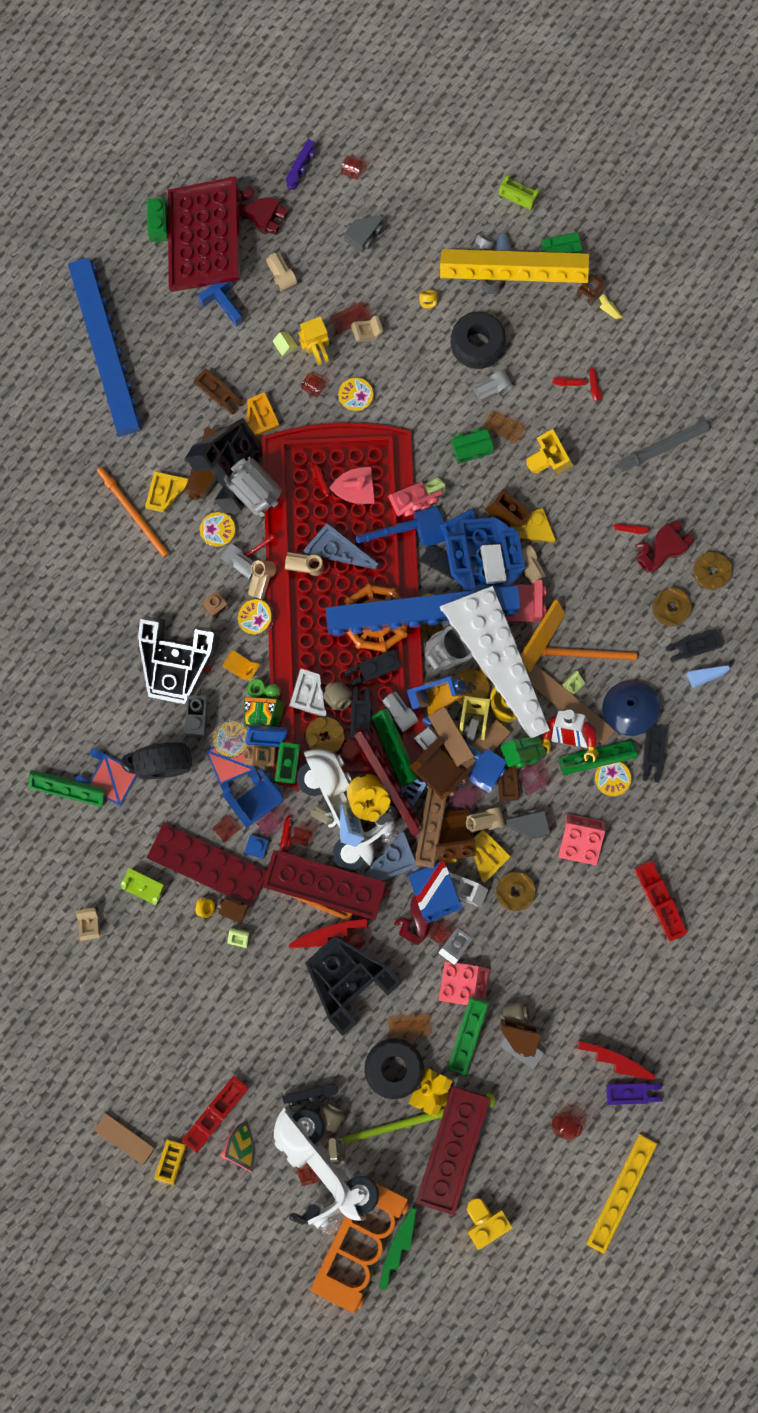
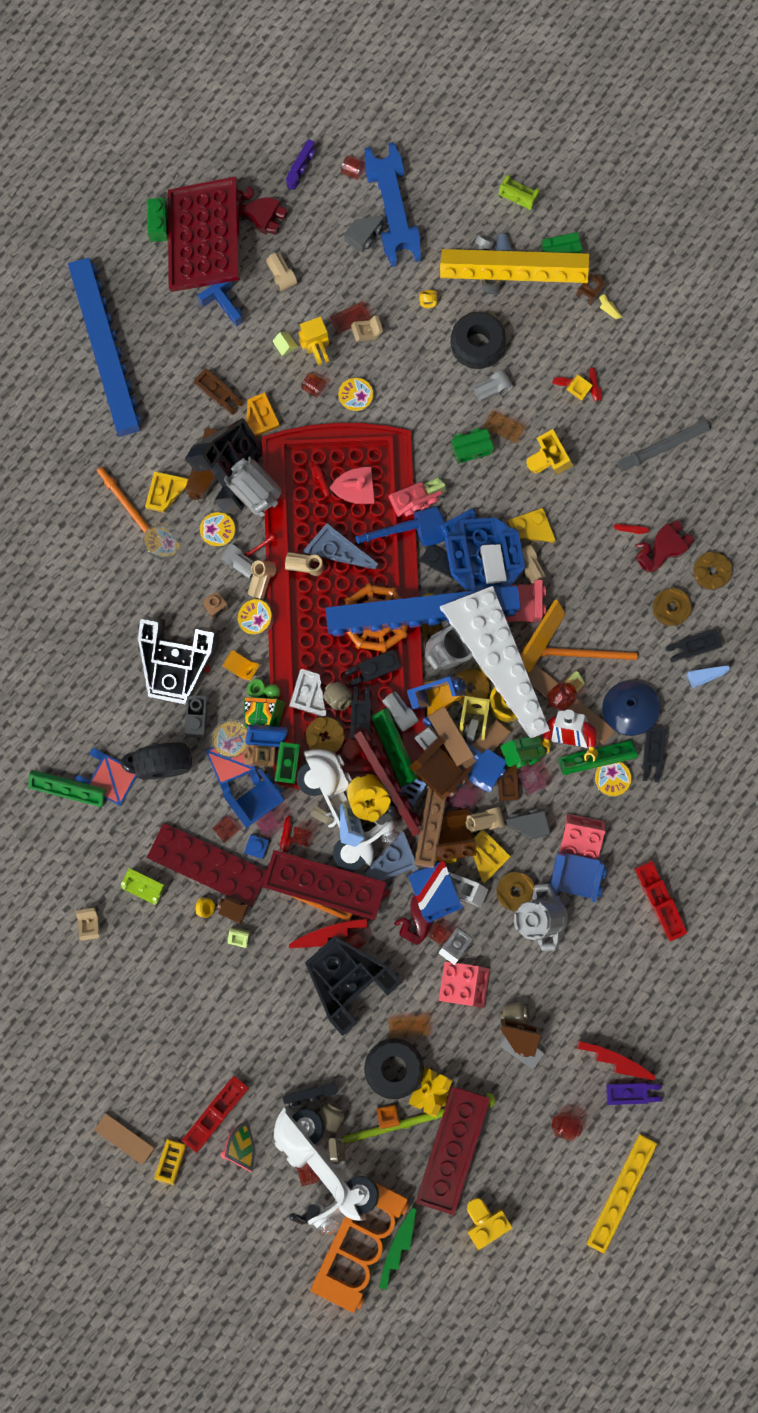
(161, 541): none -> clear tile
(385, 174): none -> blue piece
(387, 1117): none -> orange tile
(468, 1035): green tile -> none
(508, 509): reddish brown slope -> none
(542, 918): none -> light grey container
(562, 695): none -> clear red head
(577, 875): none -> blue panel
(579, 387): none -> yellow tile

